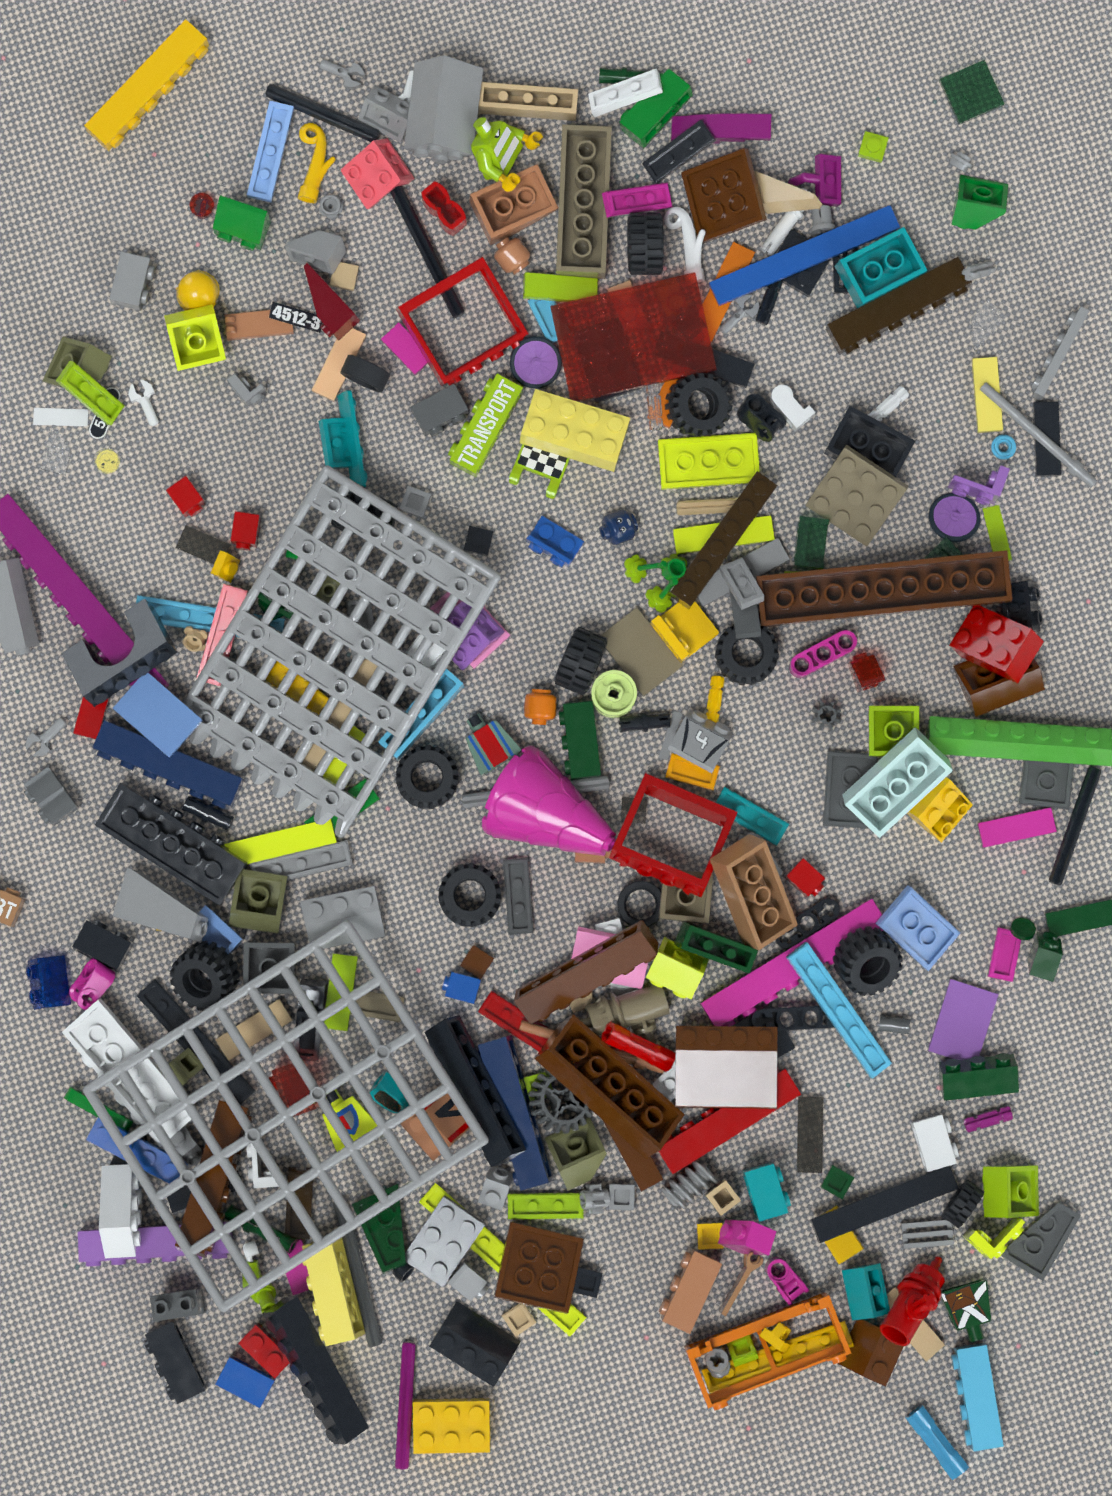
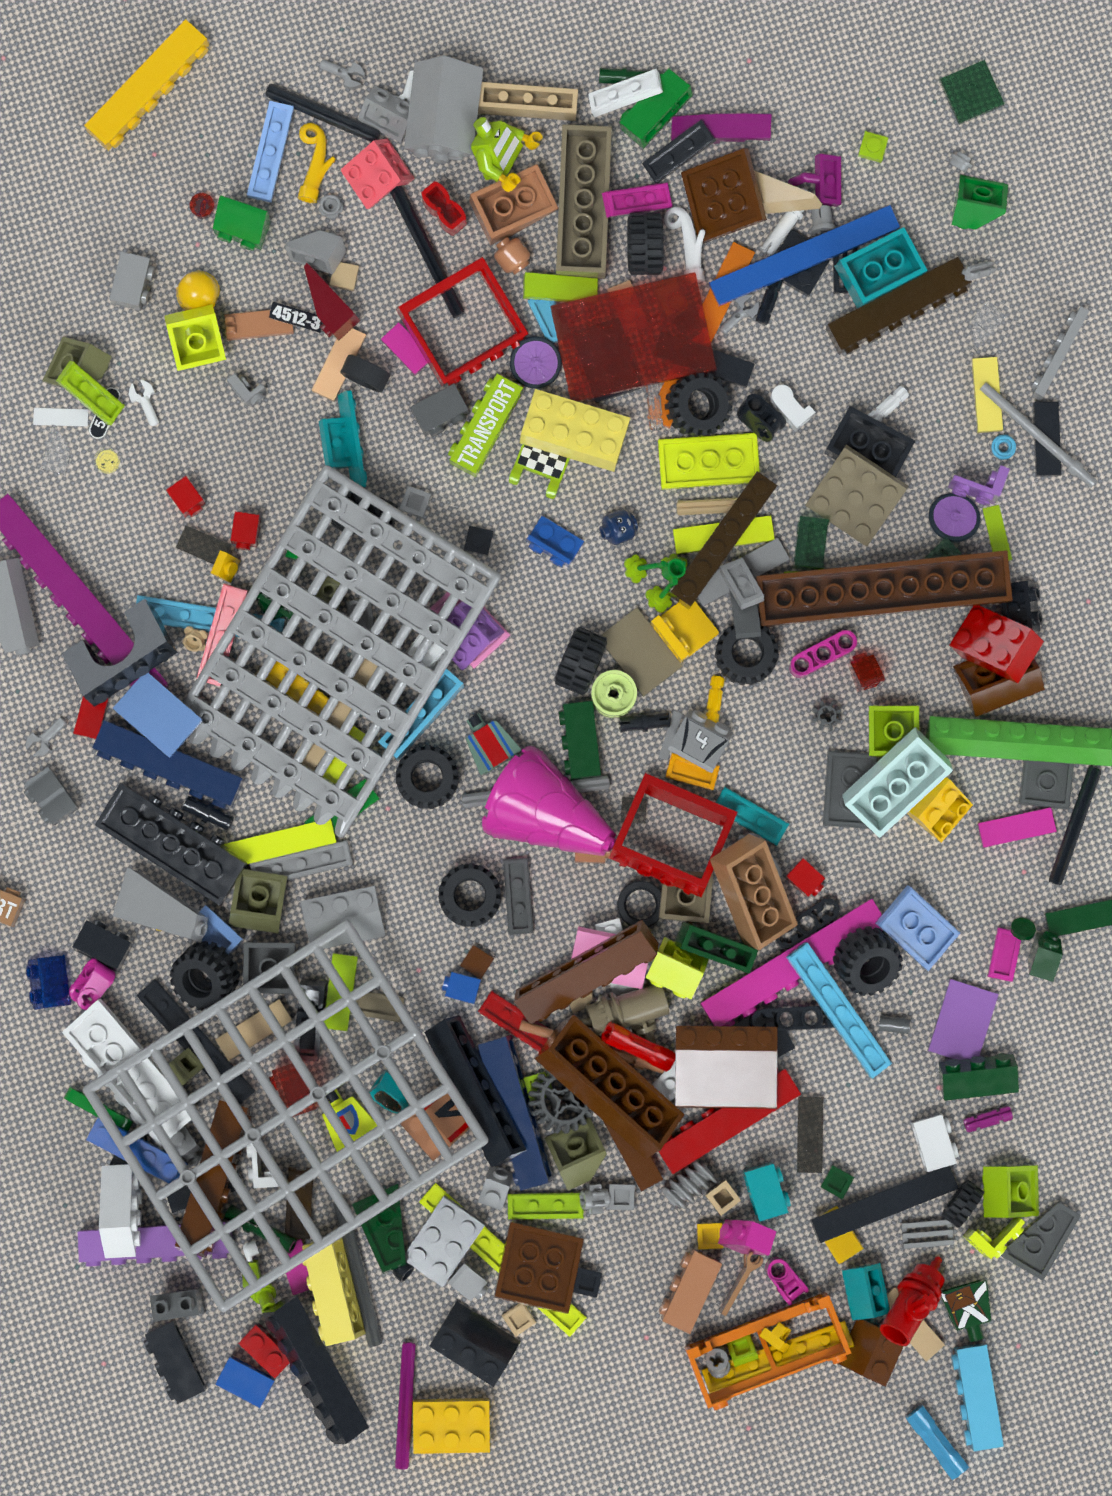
(540, 706): orange head -> none

